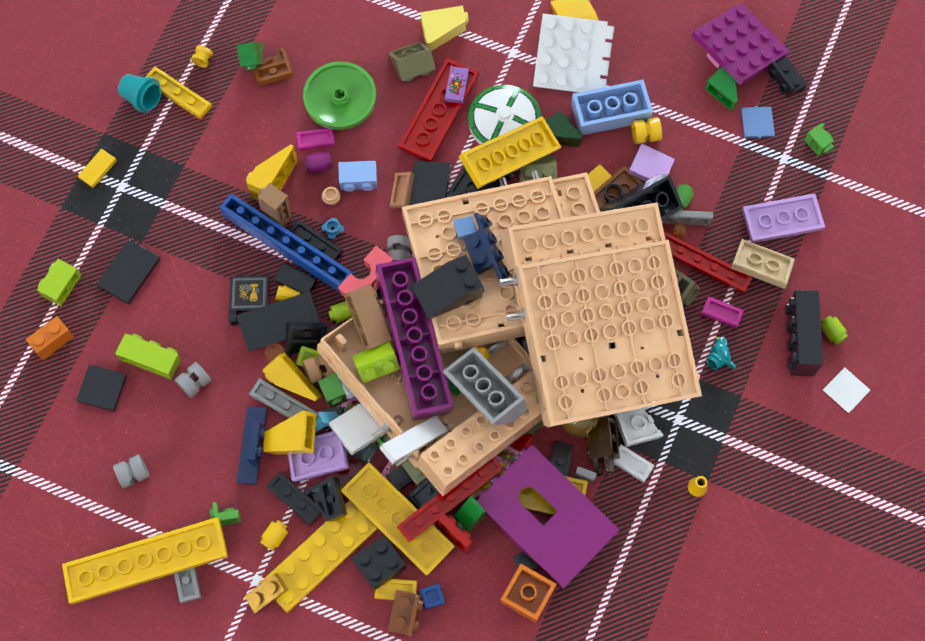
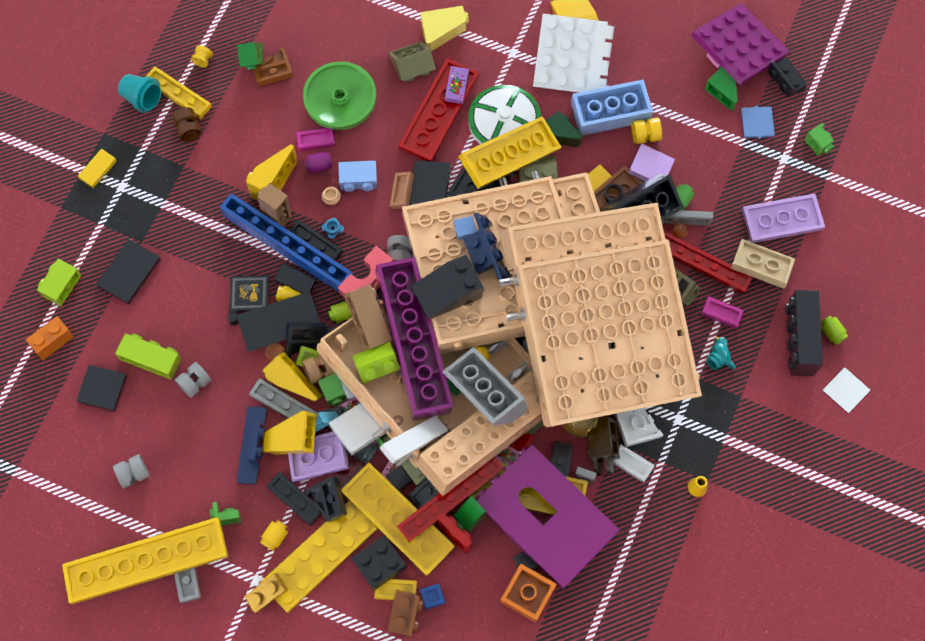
(186, 124): none -> reddish brown wheel

